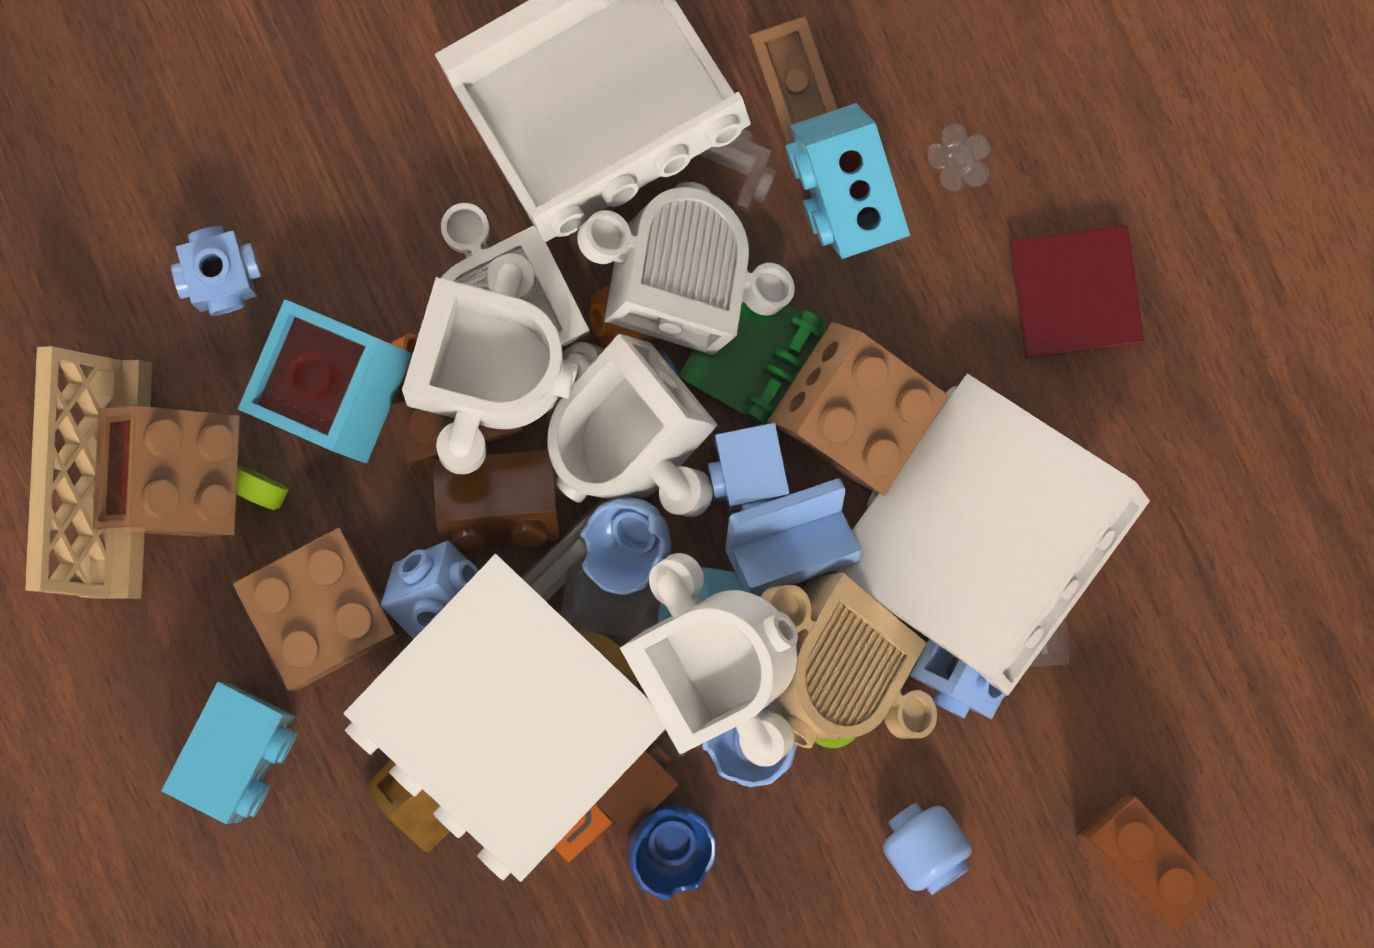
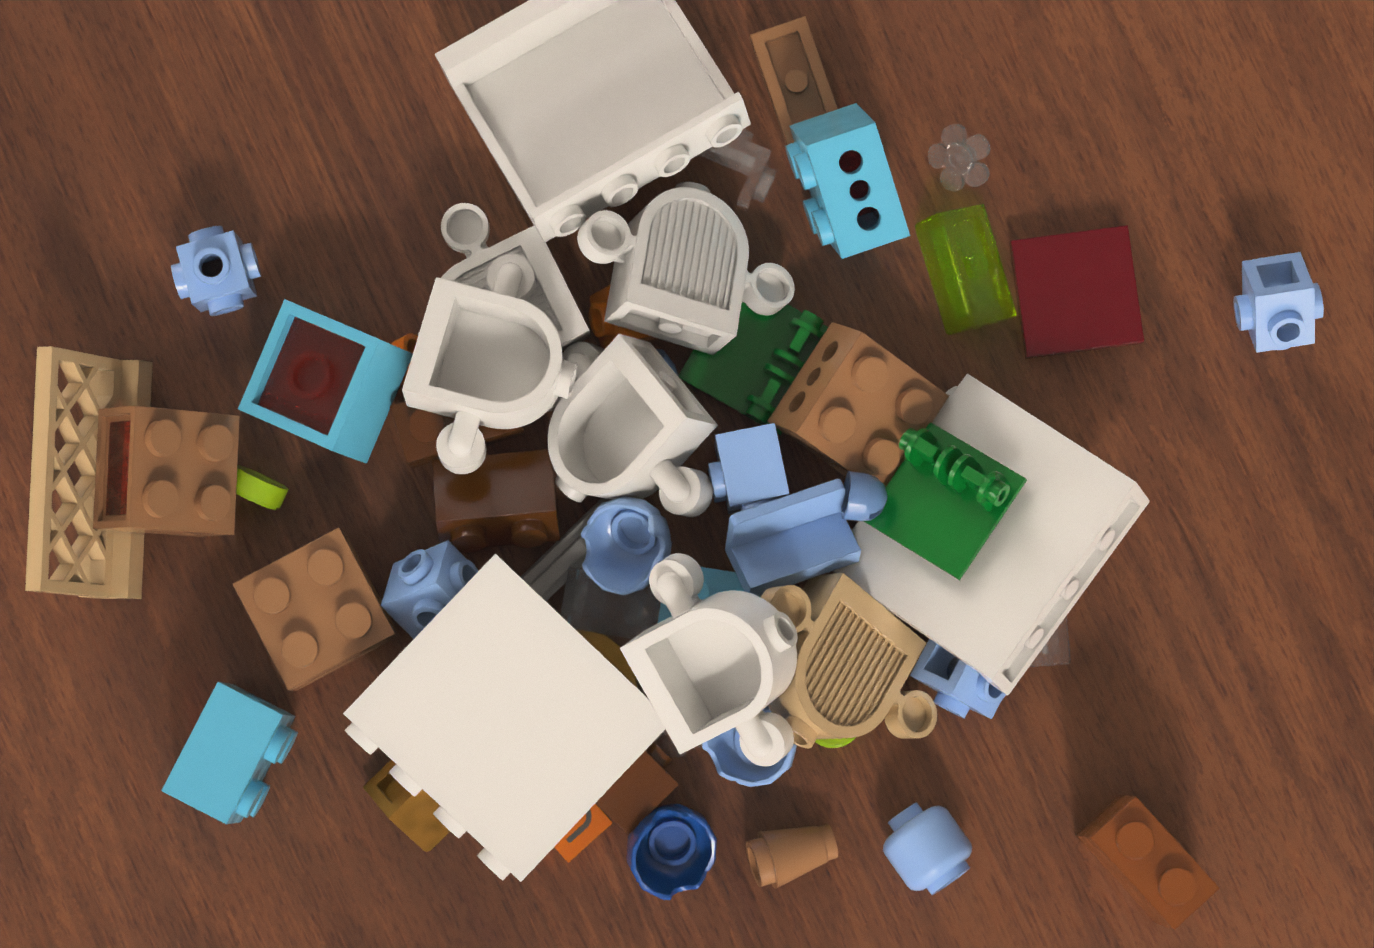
(789, 853): none -> medium nougat cone
(863, 497): none -> medium blue hinge
(945, 499): none -> green hinge
(965, 269): none -> clear neon green slope
(1278, 302): none -> light blue brick

